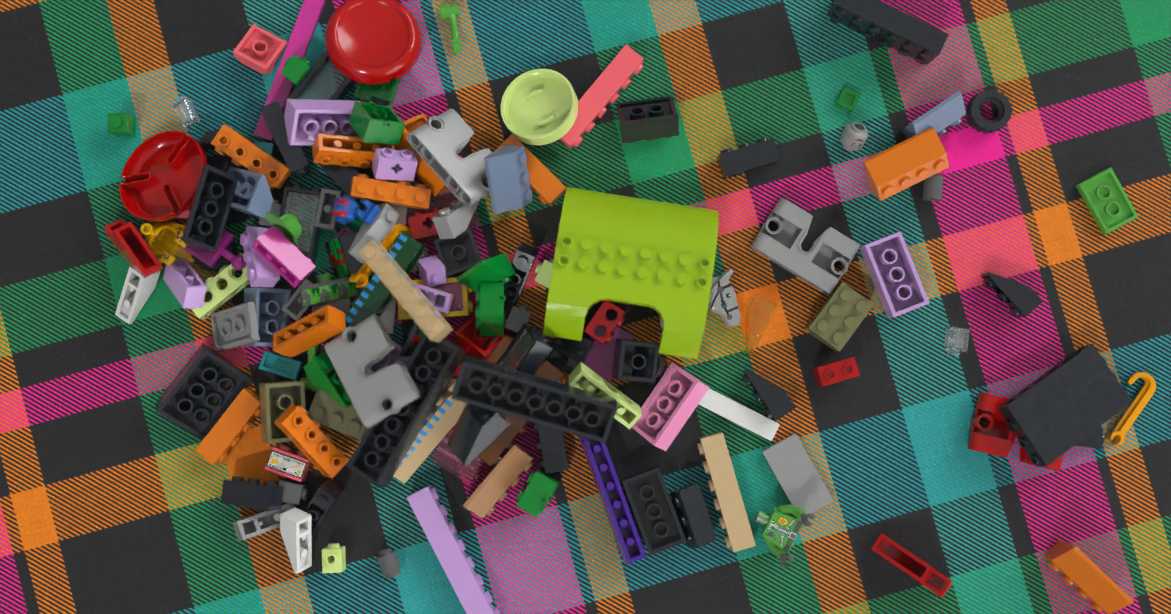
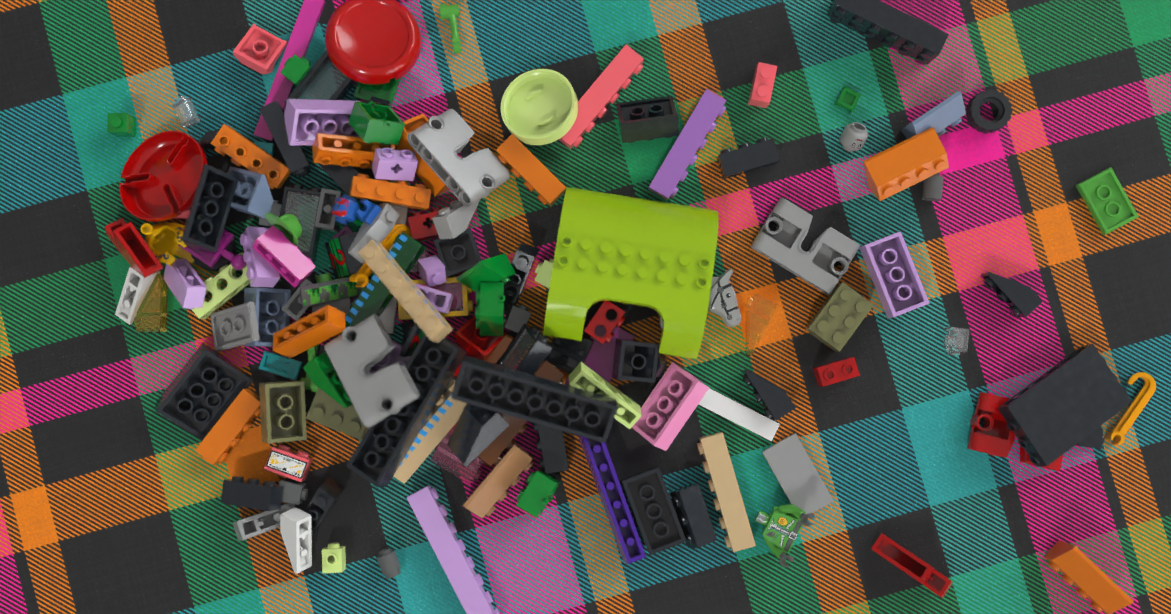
(153, 309): none -> clear yellow slope
(311, 441): orange brick -> none
(508, 178): sand blue slope -> none
(687, 144): none -> medium lavender brick
(762, 85): none -> coral brick

